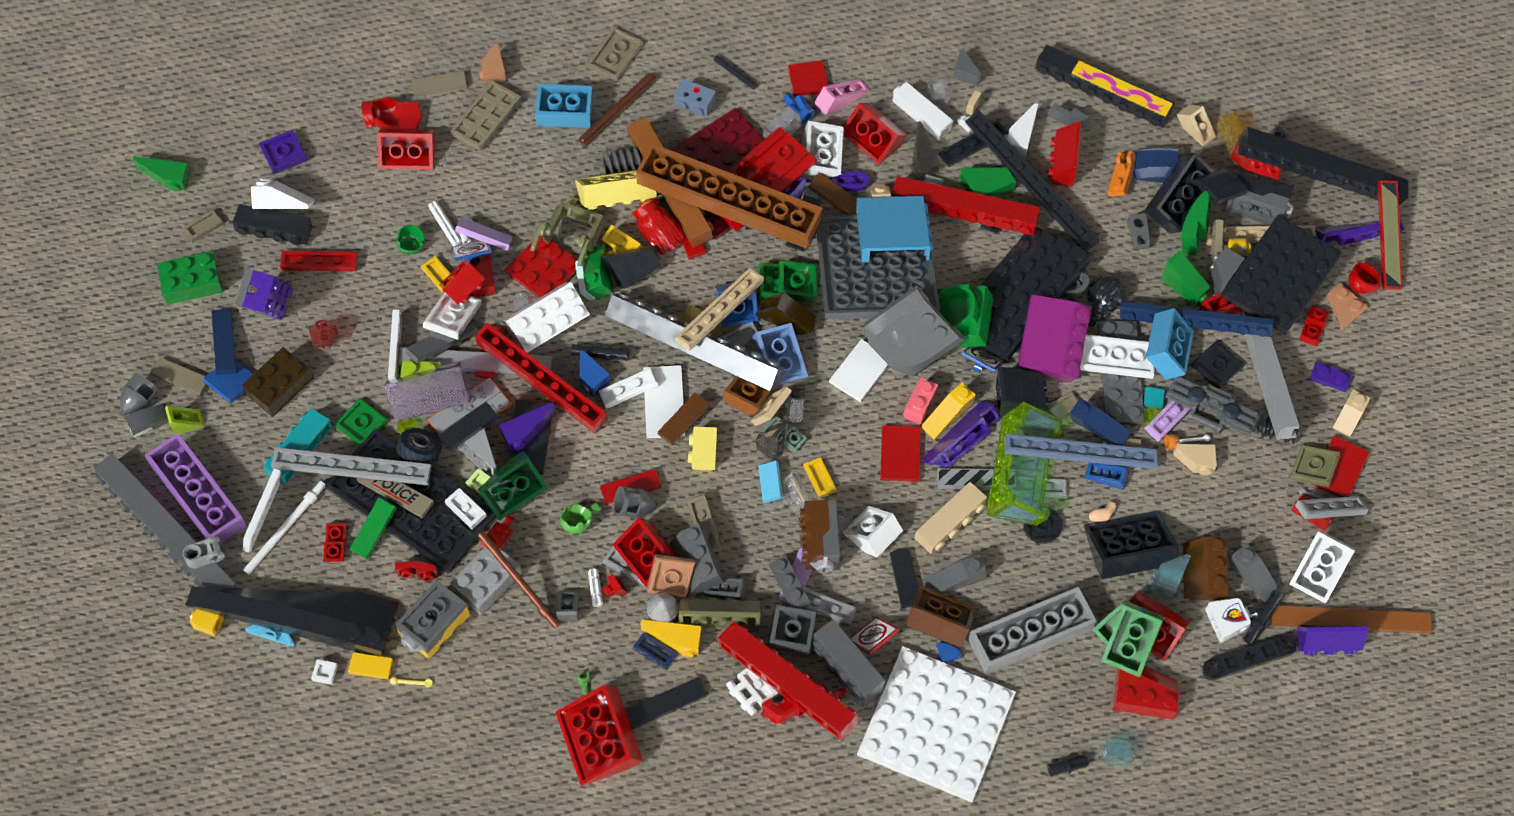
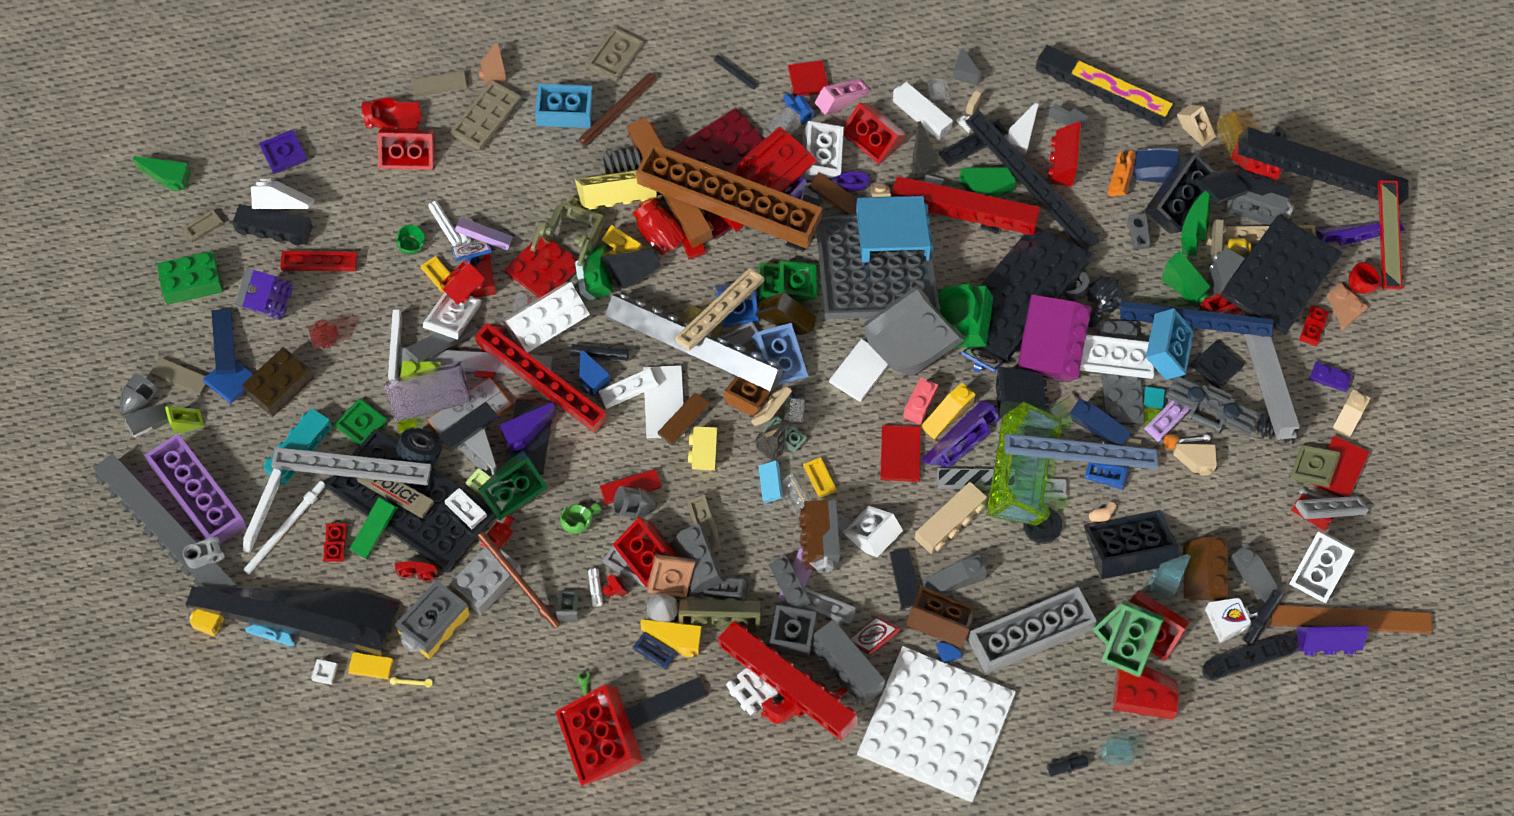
(694, 97): sand blue brick -> none

